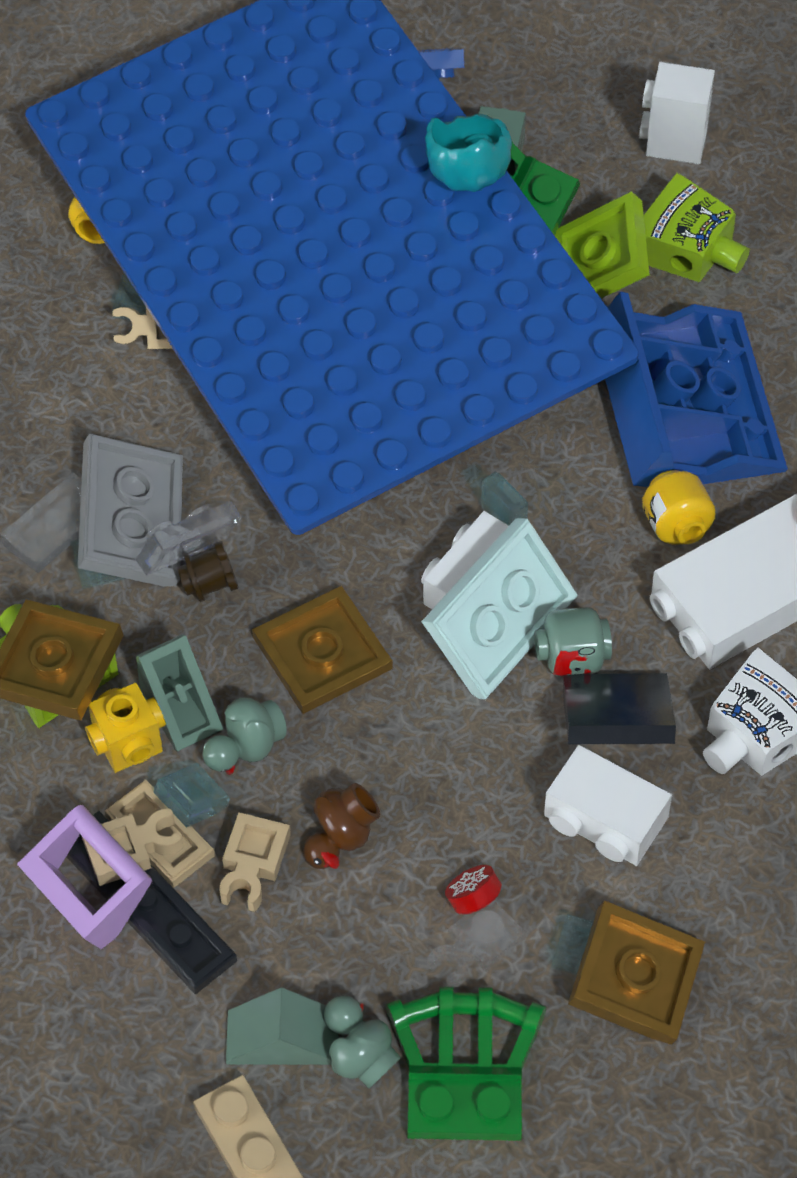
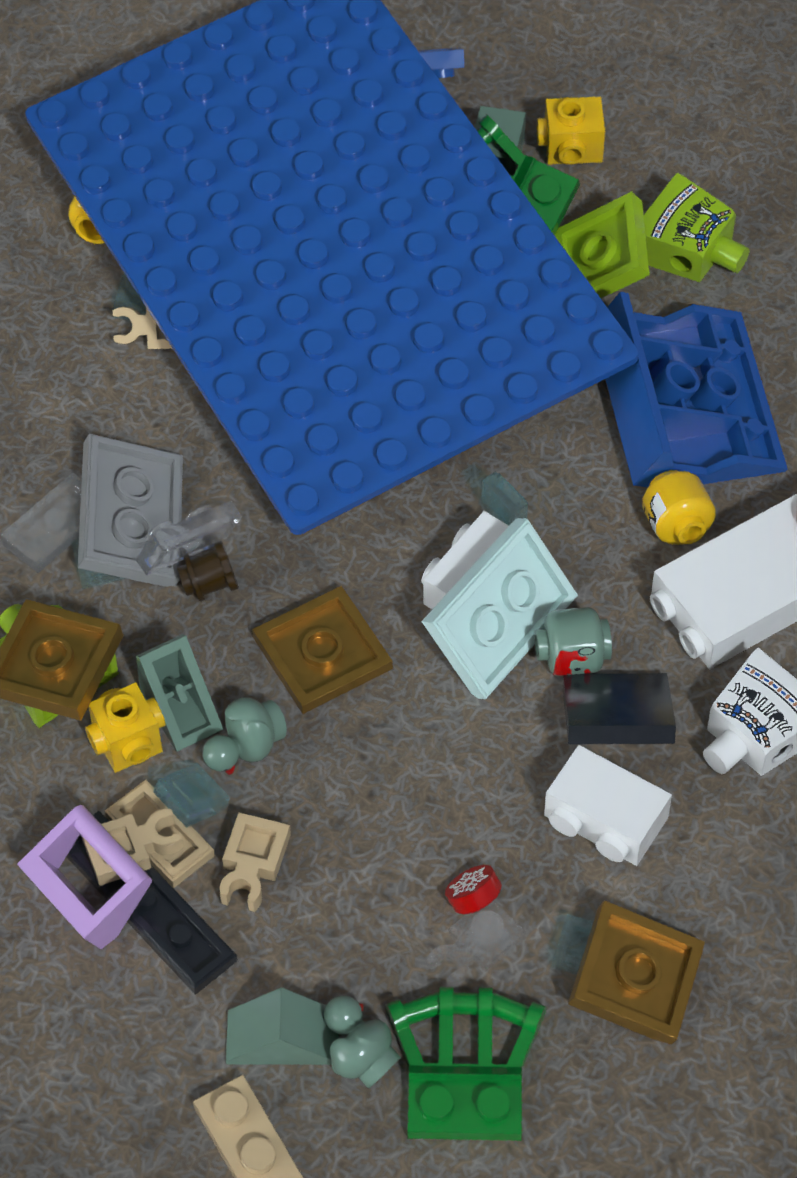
(346, 823): reddish brown animal -> none
(468, 151): teal hair -> none
(572, 130): none -> yellow brick
(678, 112): white brick -> none

